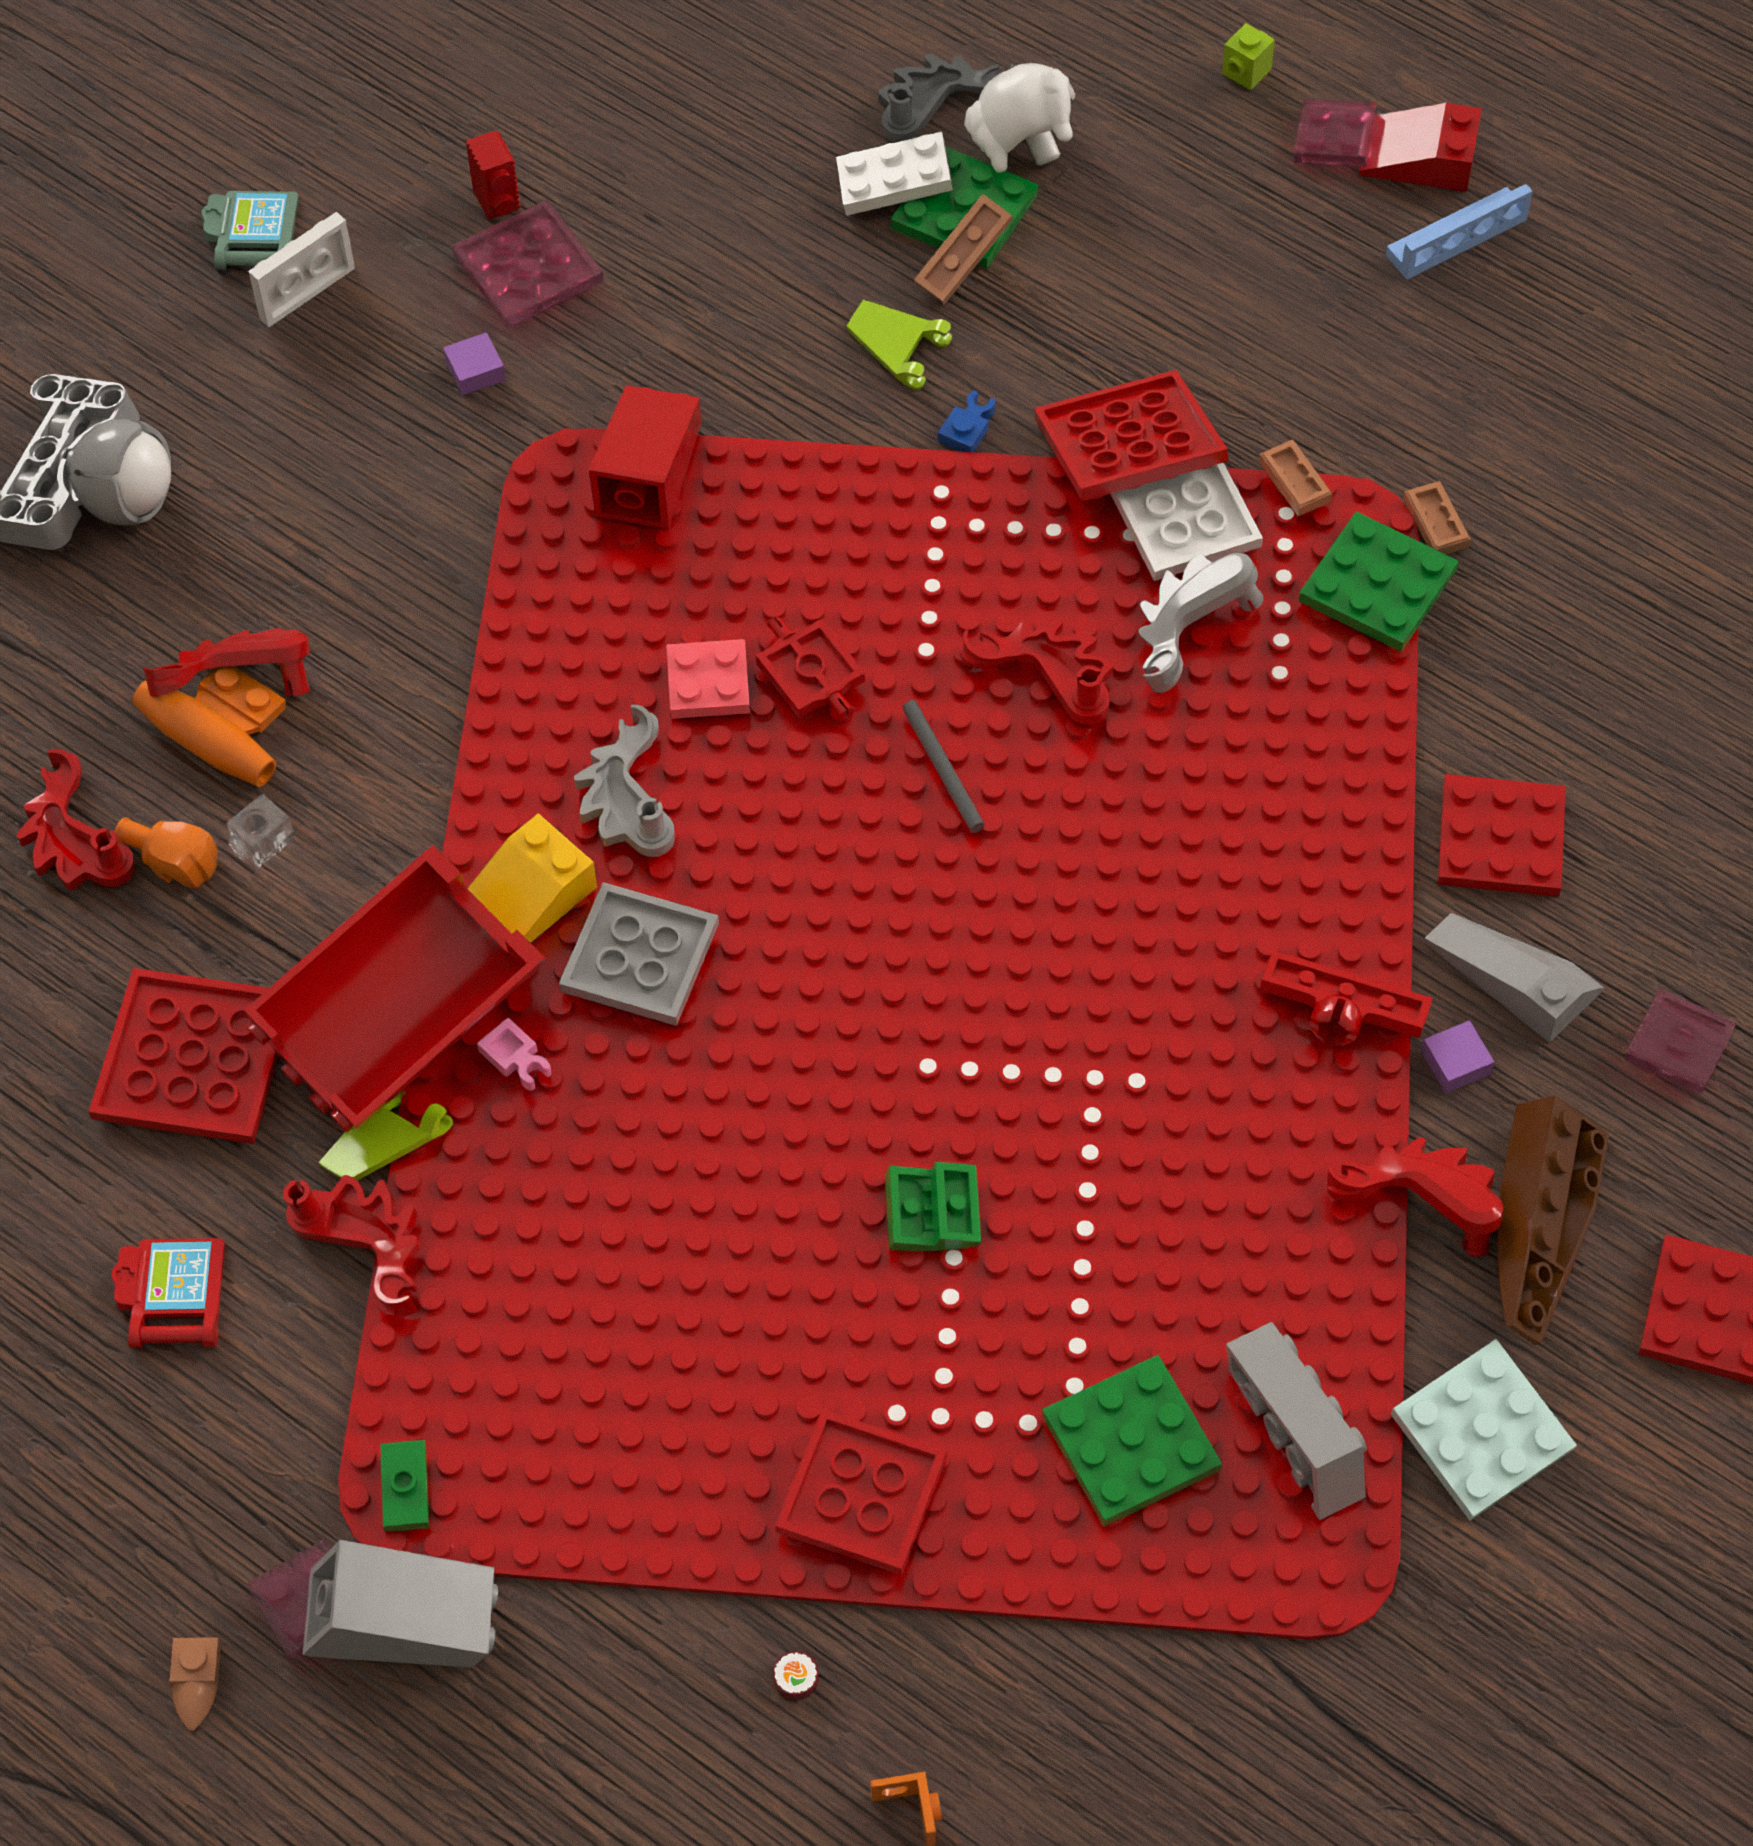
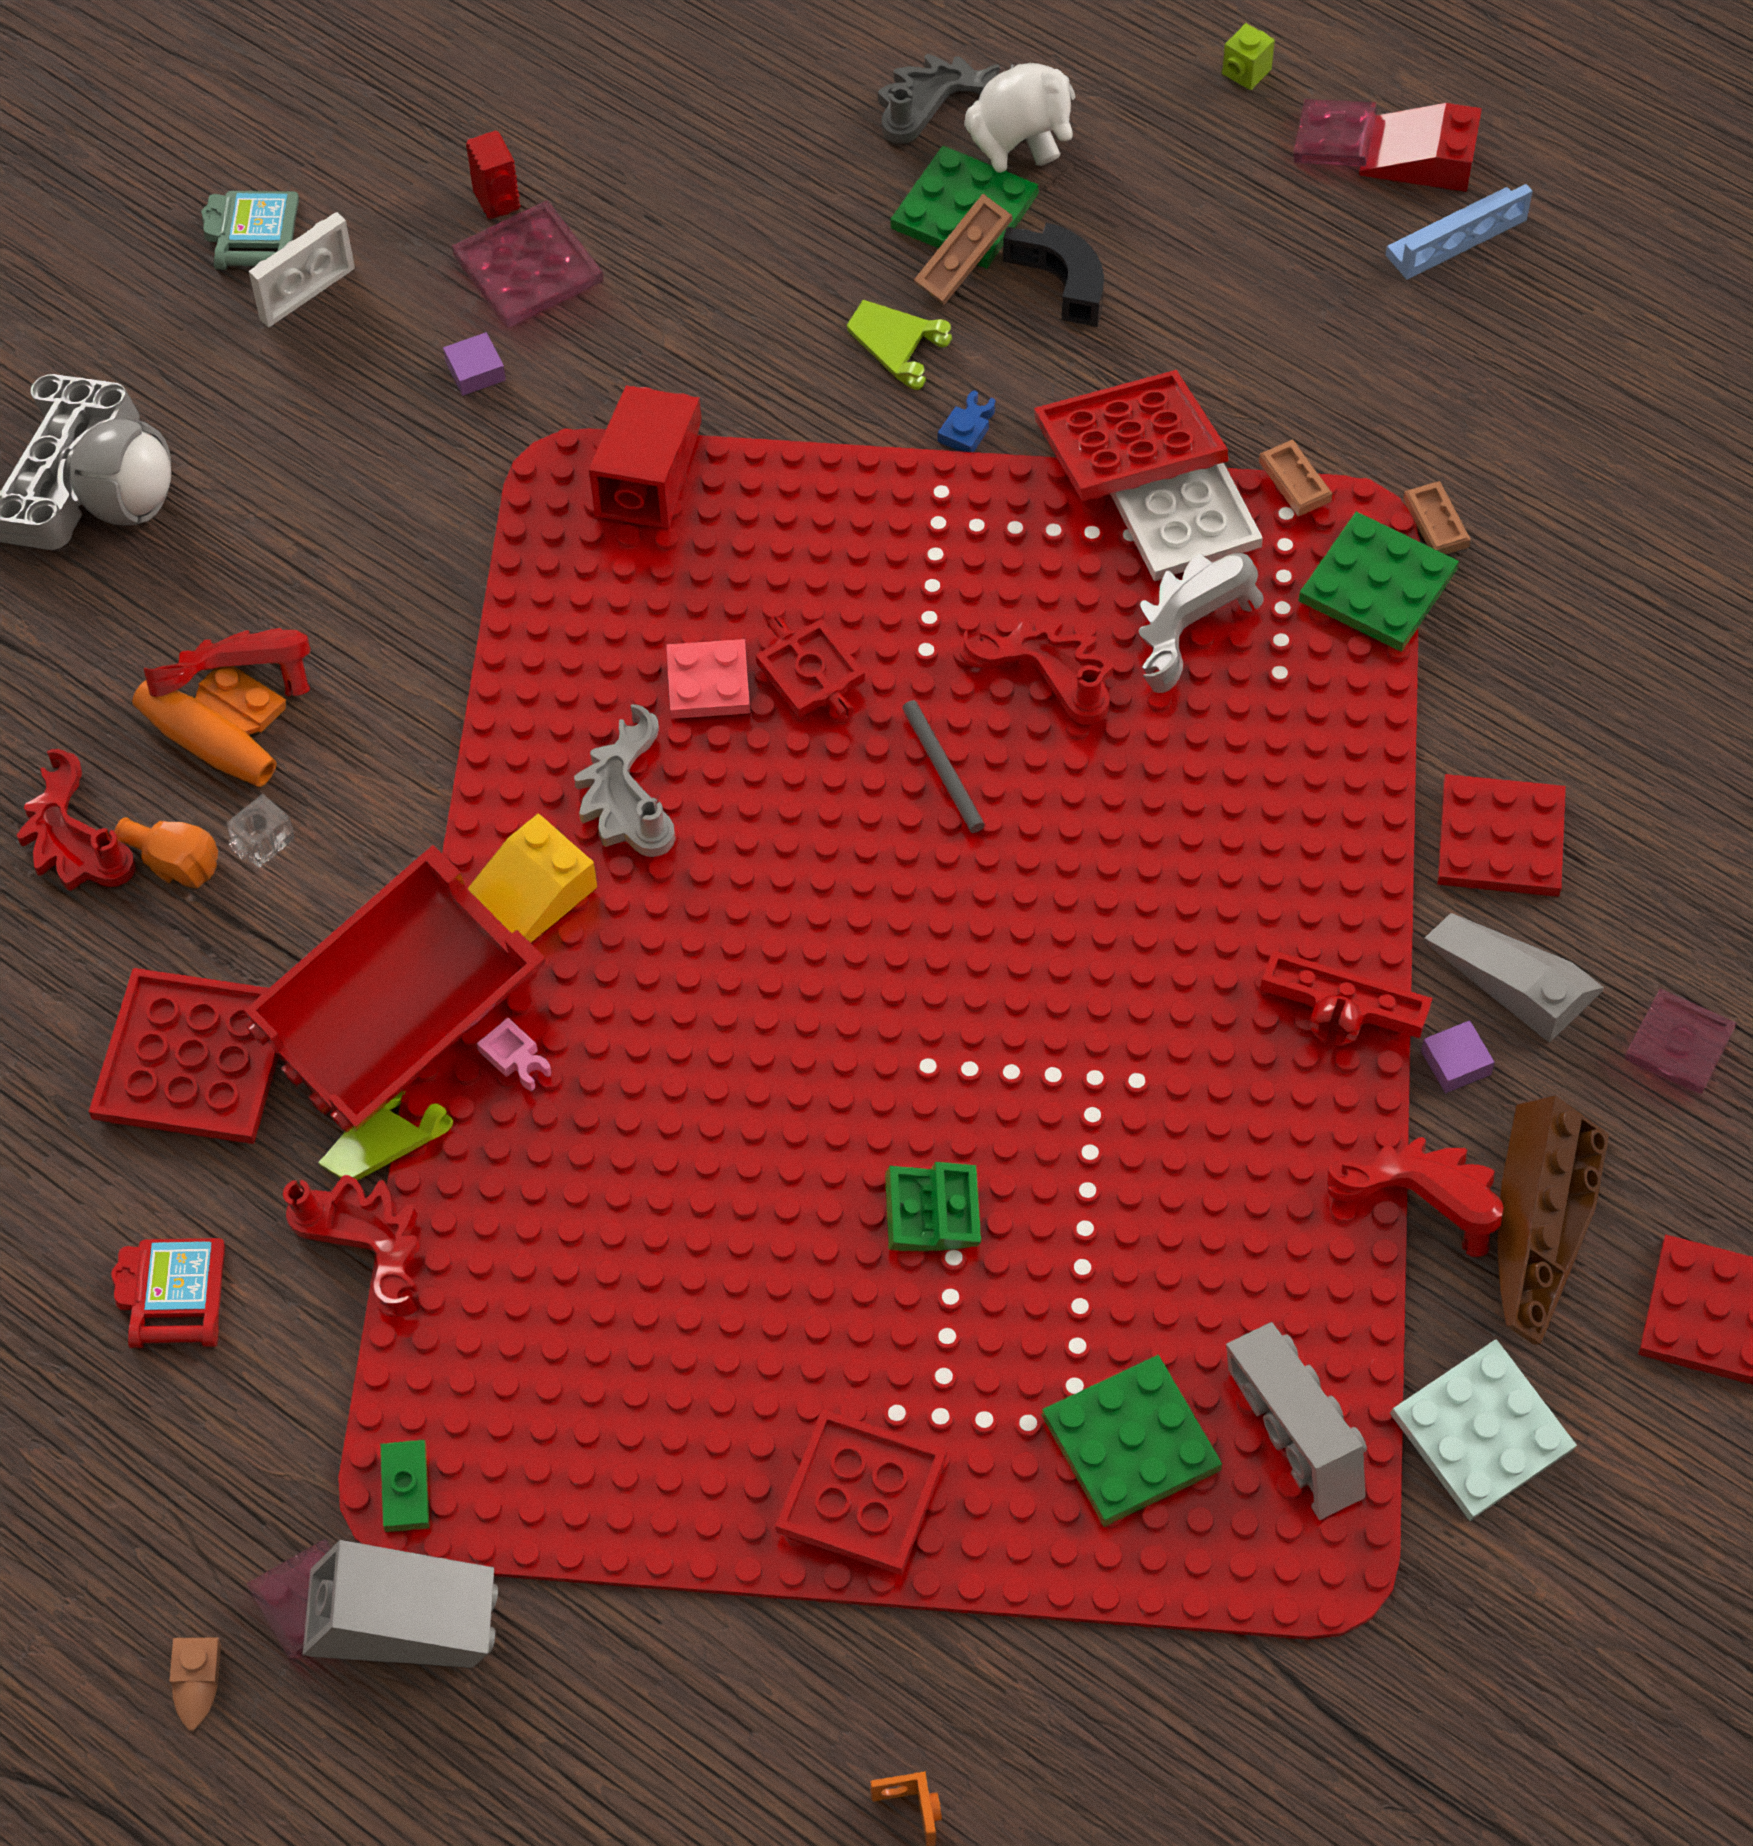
(639, 953): light grey plate -> none
(795, 1675): tile -> none
(894, 173): white plate -> none
(1069, 260): none -> black arch

